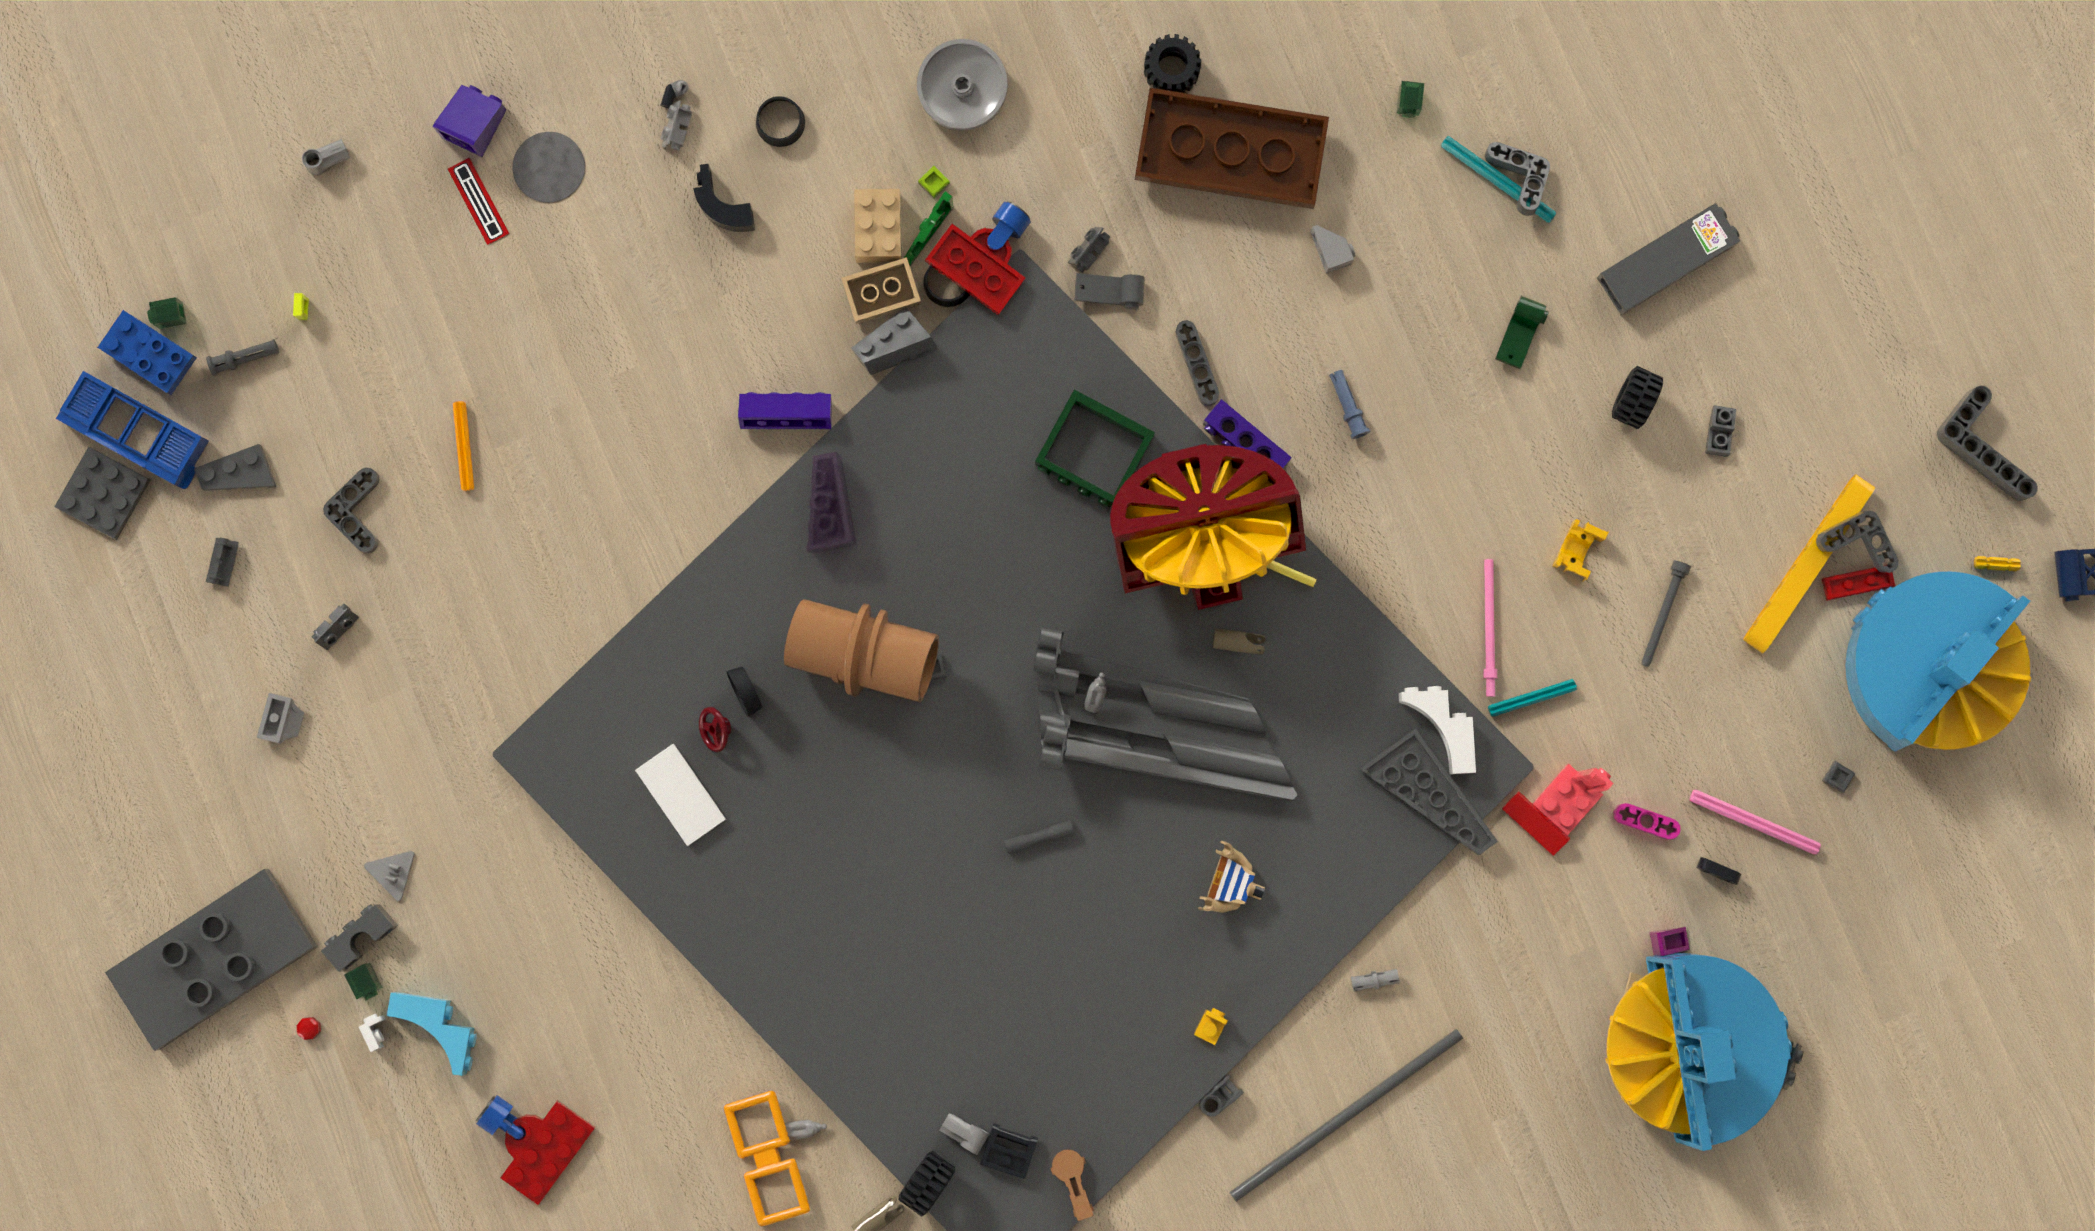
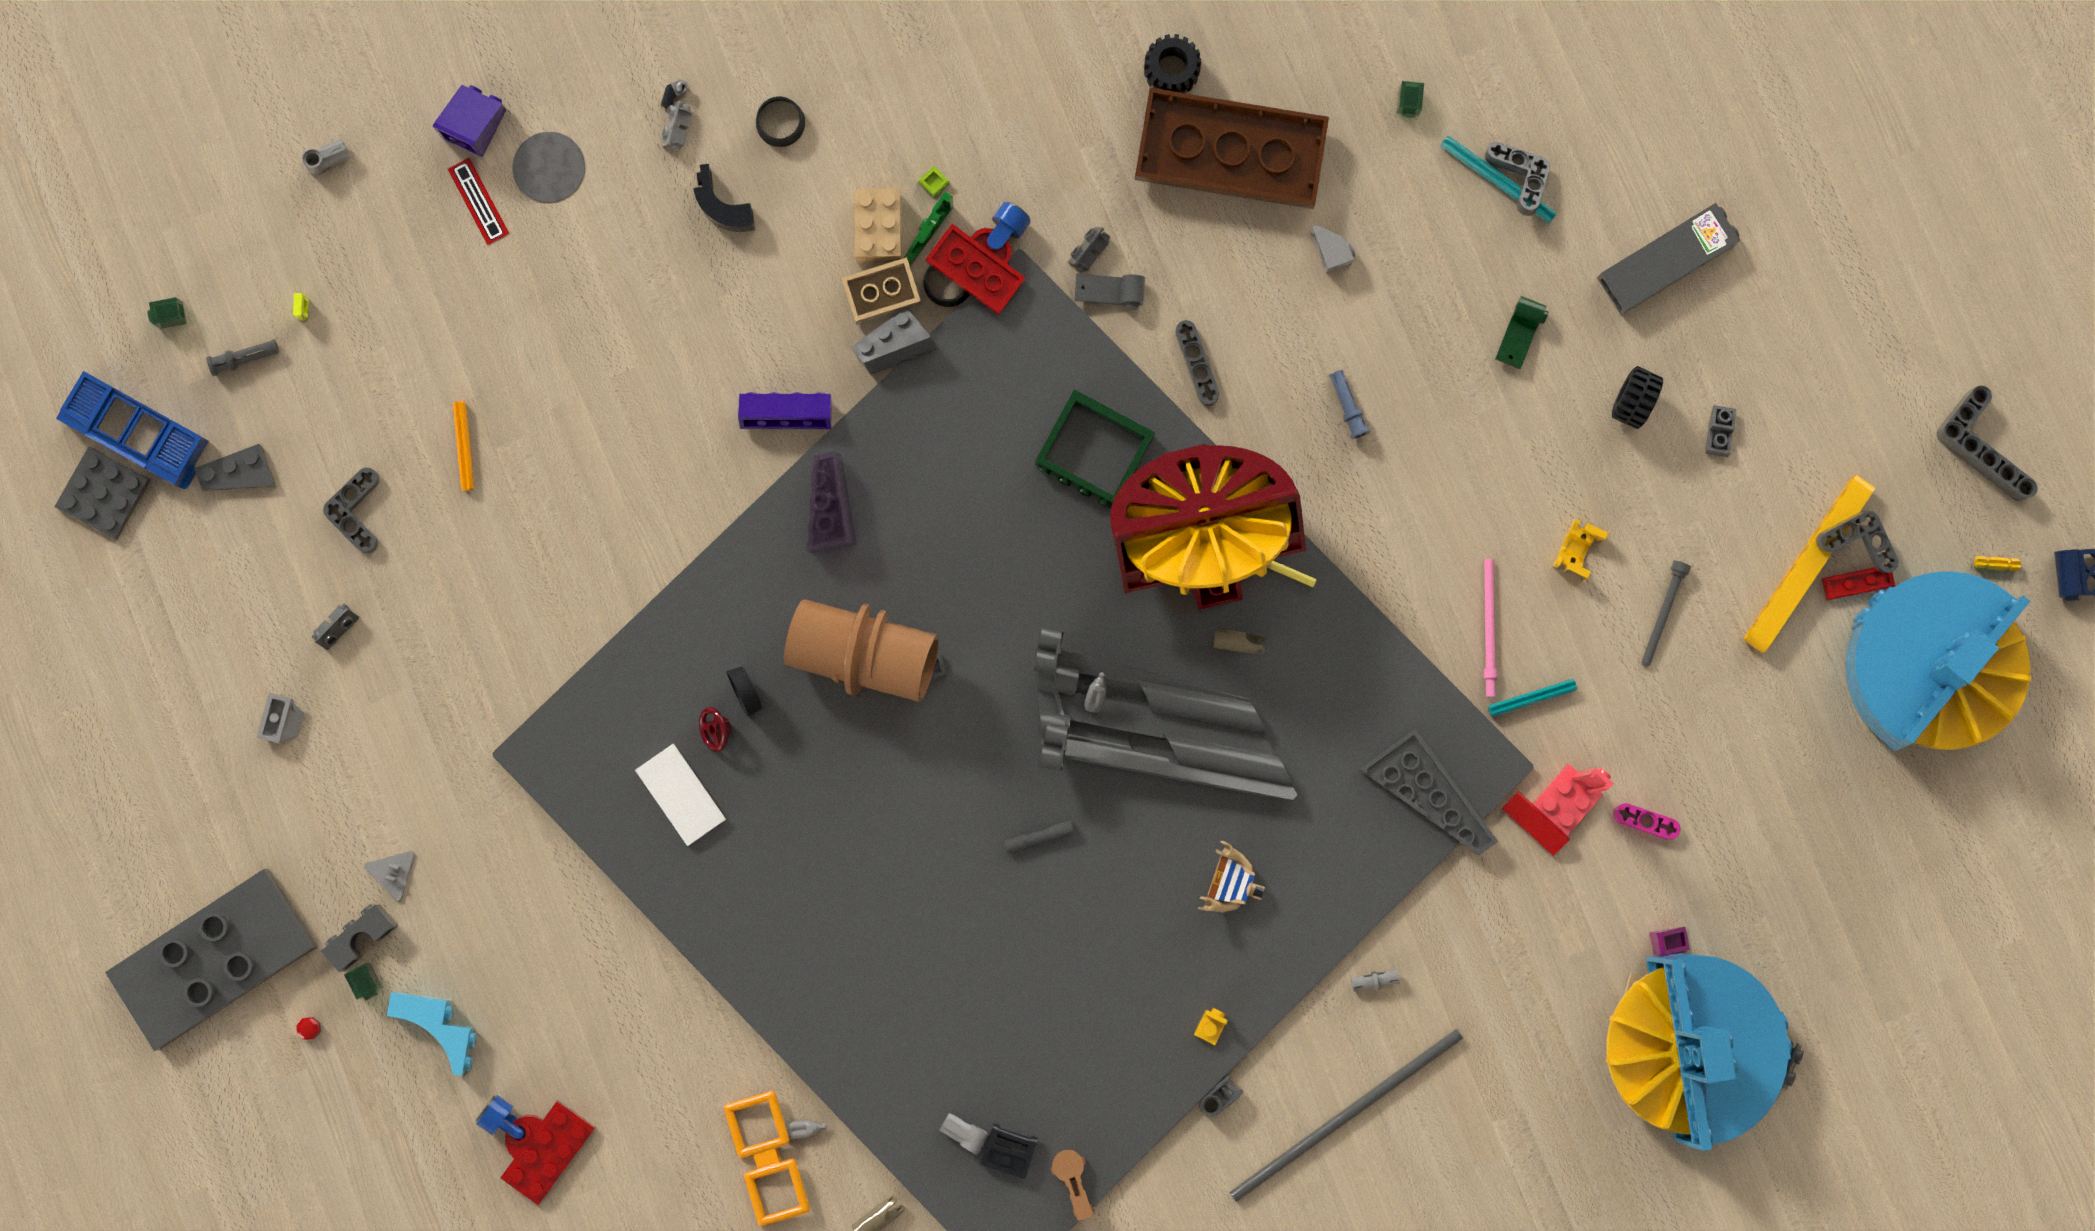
(147, 352): blue piece -> none
(222, 561): dark grey hinge -> none
(371, 1035): white bracket -> none
(927, 1183): black tyre -> none
(962, 84): light grey dish -> none
(1242, 428): dark purple brick -> none
(1455, 731): white arch -> none
(1719, 871): black beam -> none
(1755, 822): bright pink axle -> none
(1838, 777): dark grey tile -> none

